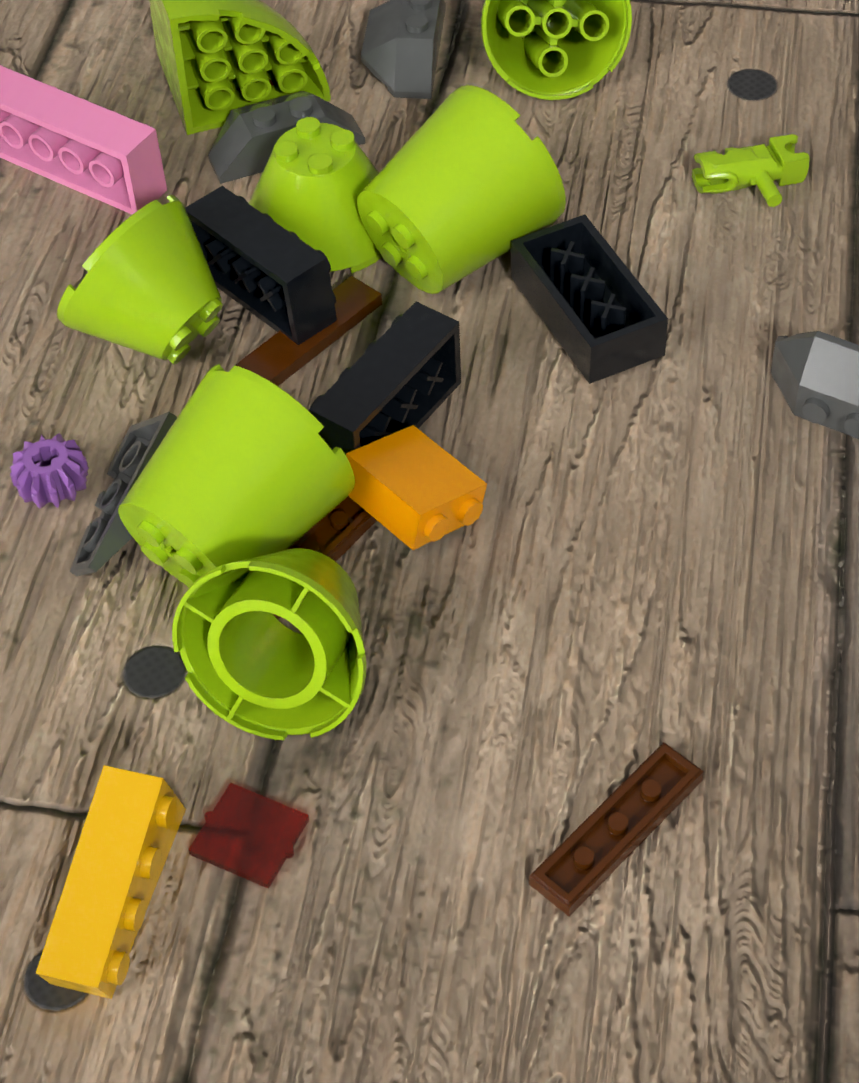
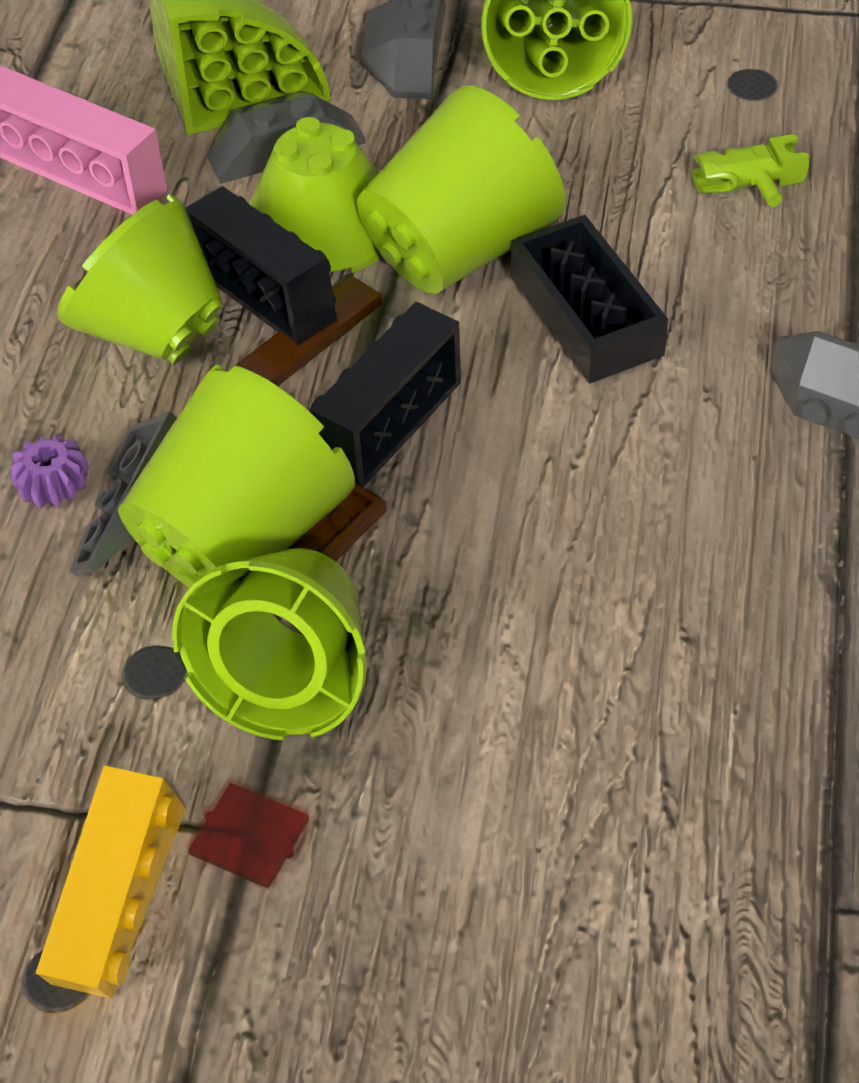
(415, 487): light orange brick -> none
(615, 829): reddish brown tile -> none

